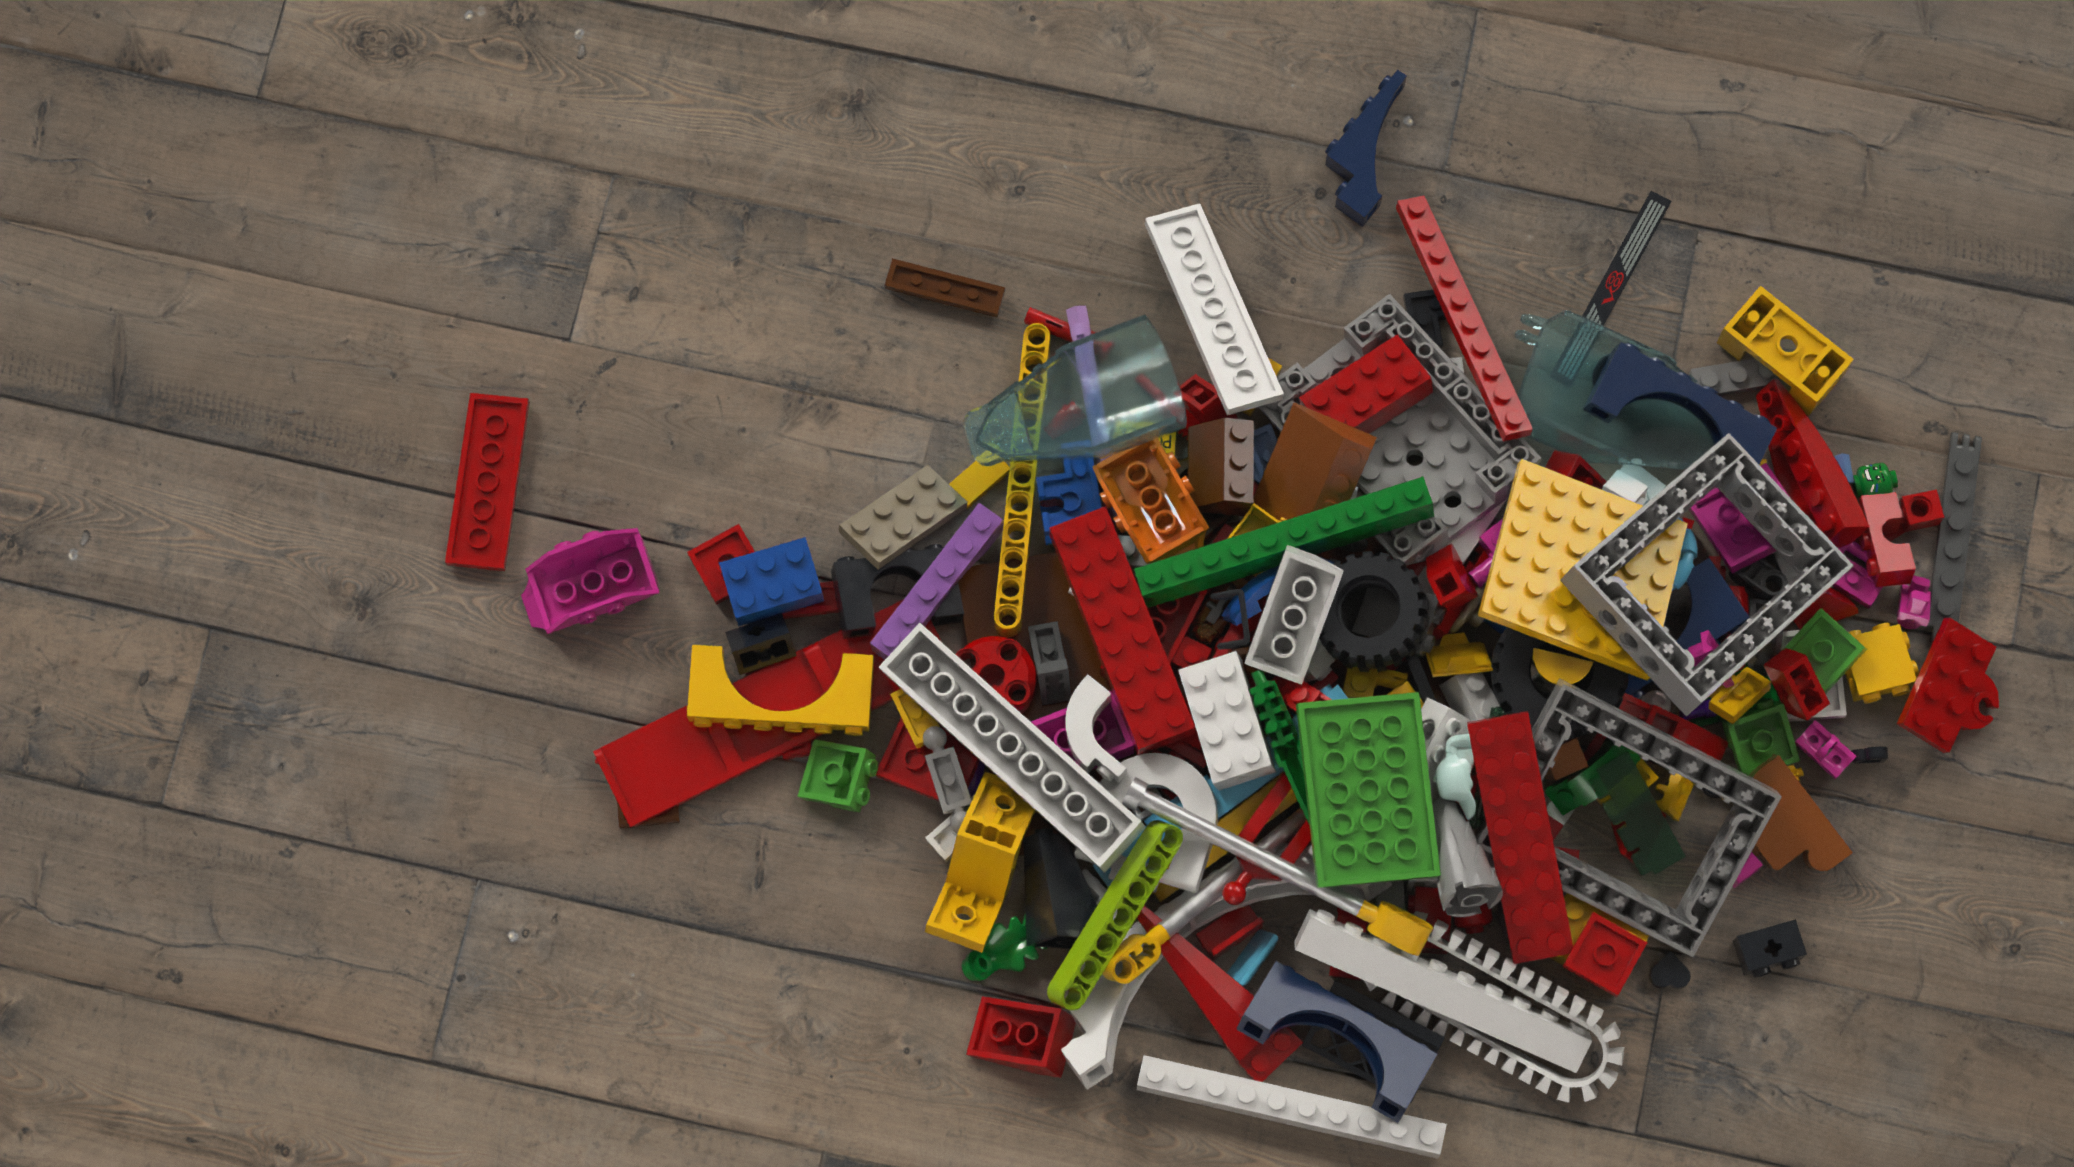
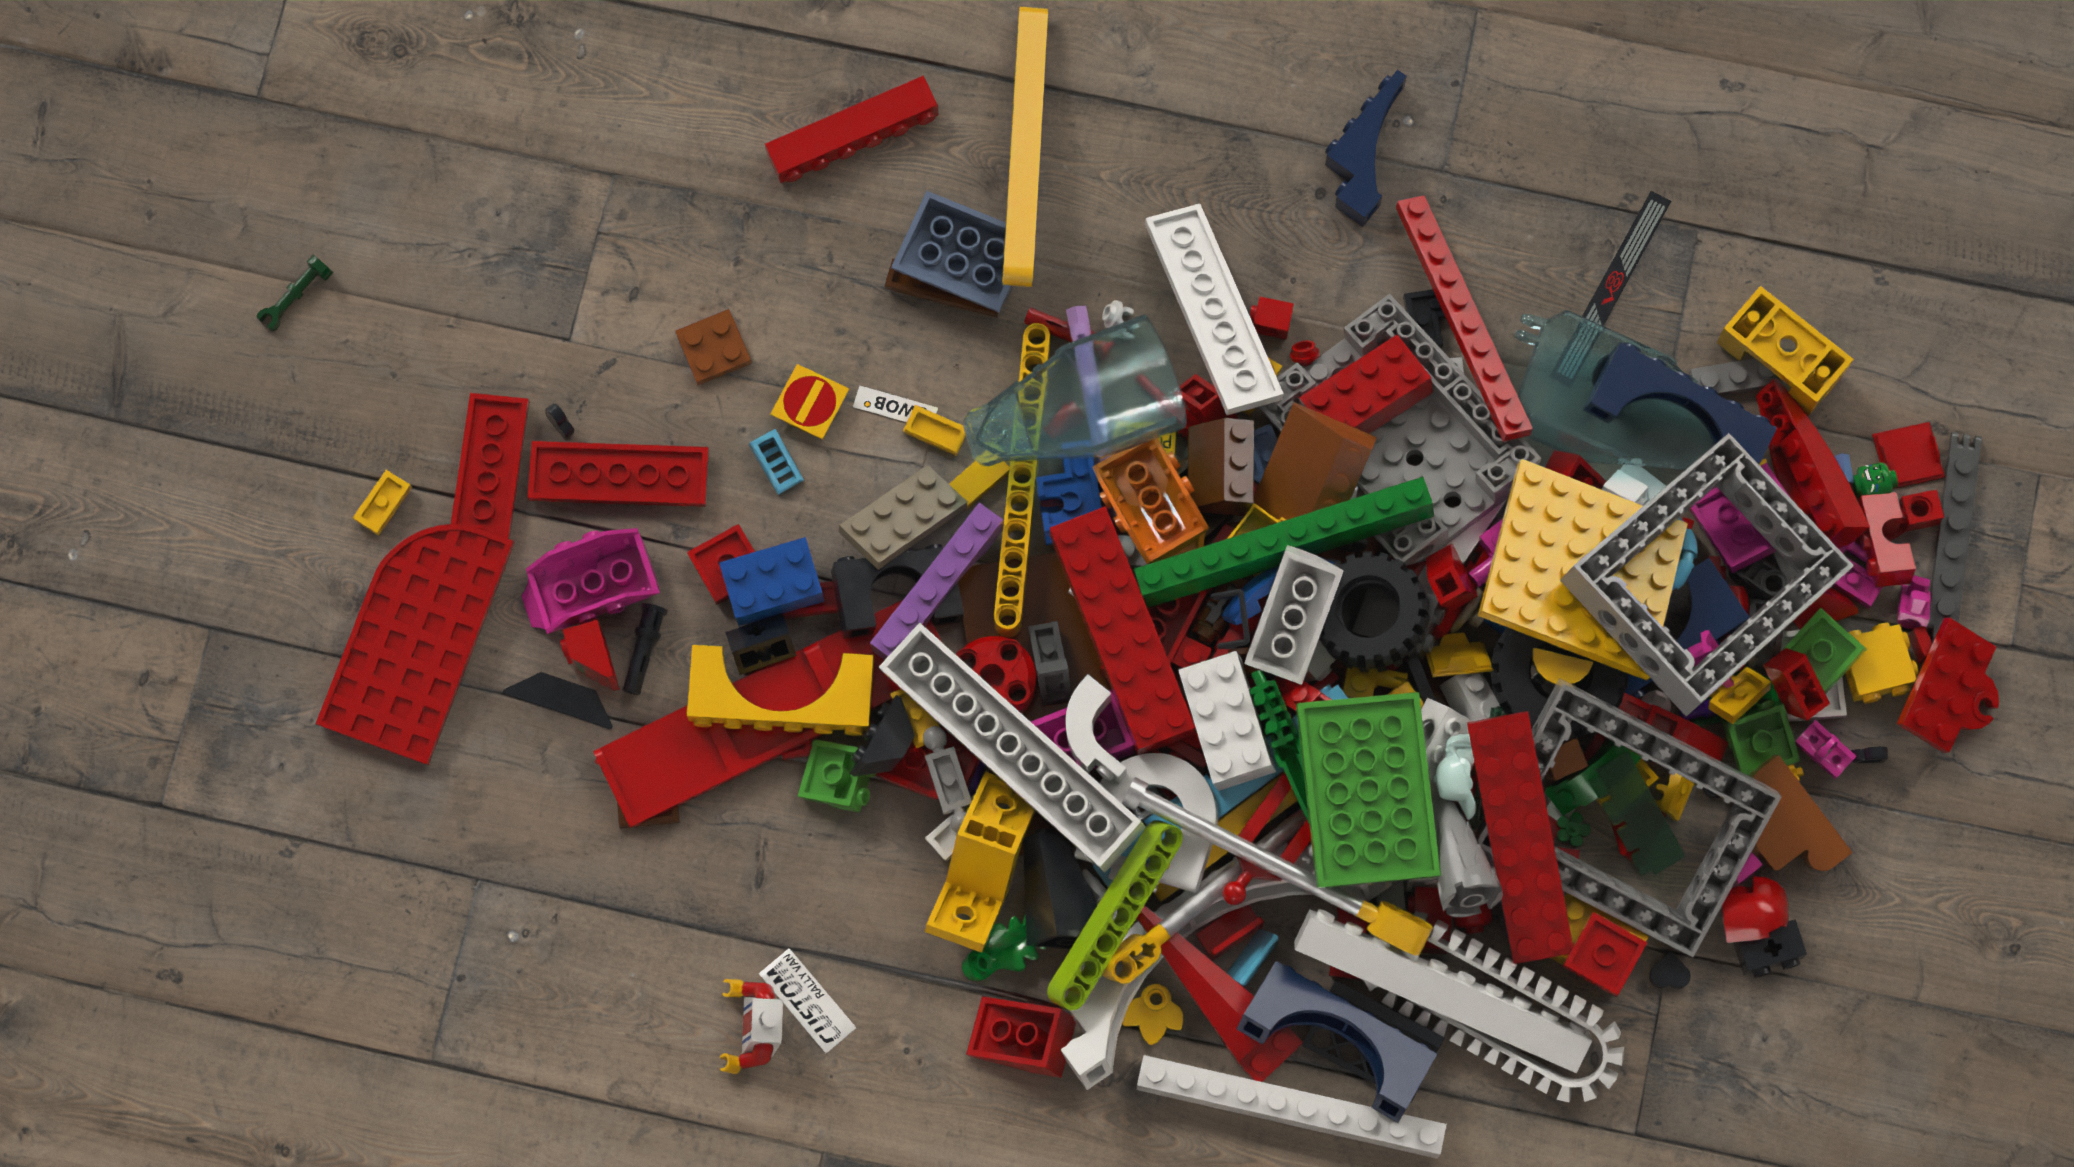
(294, 291): none -> dark green piece
(382, 502): none -> yellow plate
(415, 639): none -> red plate
(559, 420): none -> black tile
(561, 697): none -> black sticker
(589, 652): none -> red slope
(618, 473): none -> red plate
(646, 635): none -> black pin
(713, 347): none -> dark orange plate
(760, 1025): none -> torso
(785, 456): none -> medium azure slope
(807, 1000): none -> white sticker
(809, 401): none -> piece
(852, 130): none -> red brick
(886, 740): none -> black slope
(887, 404): none -> white sticker
(935, 430): none -> yellow tile
(956, 251): none -> sand blue slope
(1025, 147): none -> yellow beam
(1113, 313): none -> white plate
(1151, 1018): none -> yellow plate
(1272, 317): none -> red brick
(1304, 352): none -> red plate
(1572, 829): none -> green plant
(1755, 910): none -> red brick
(1911, 453): none -> red piece
(1920, 643): none -> red tile

